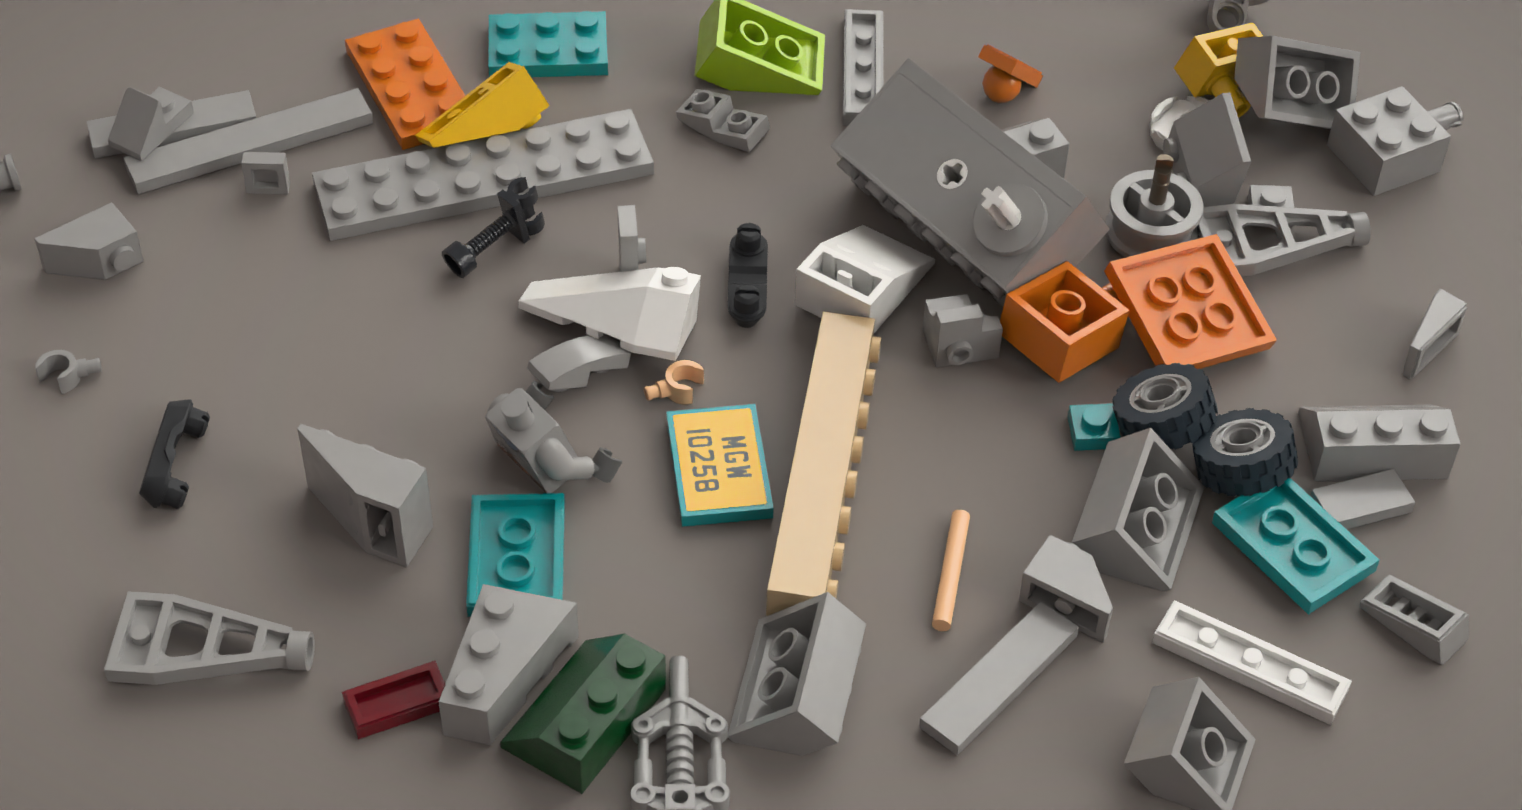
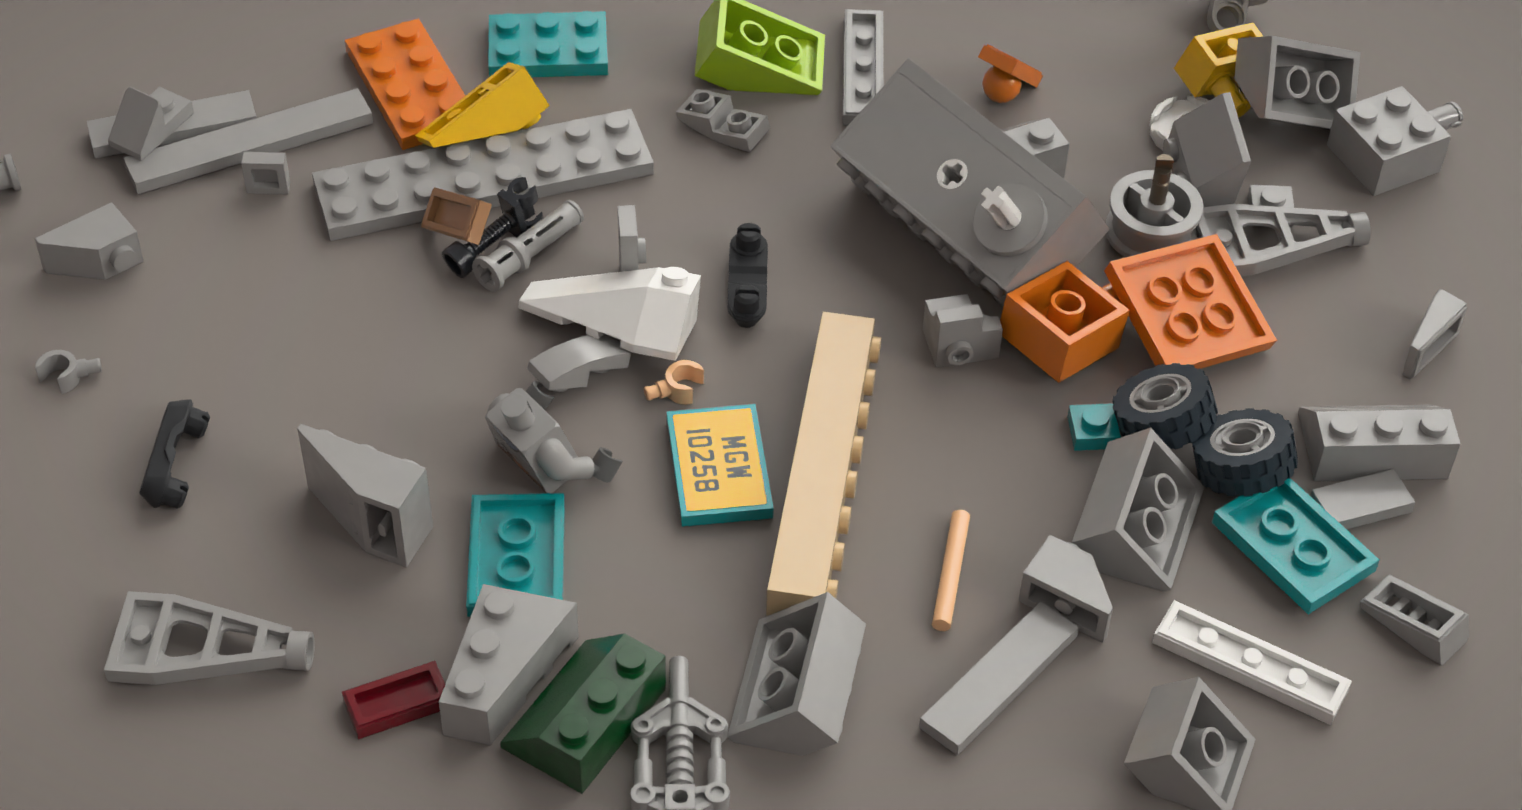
(456, 215): none -> medium nougat tile
(516, 253): none -> light grey pin
(859, 275): white slope -> none

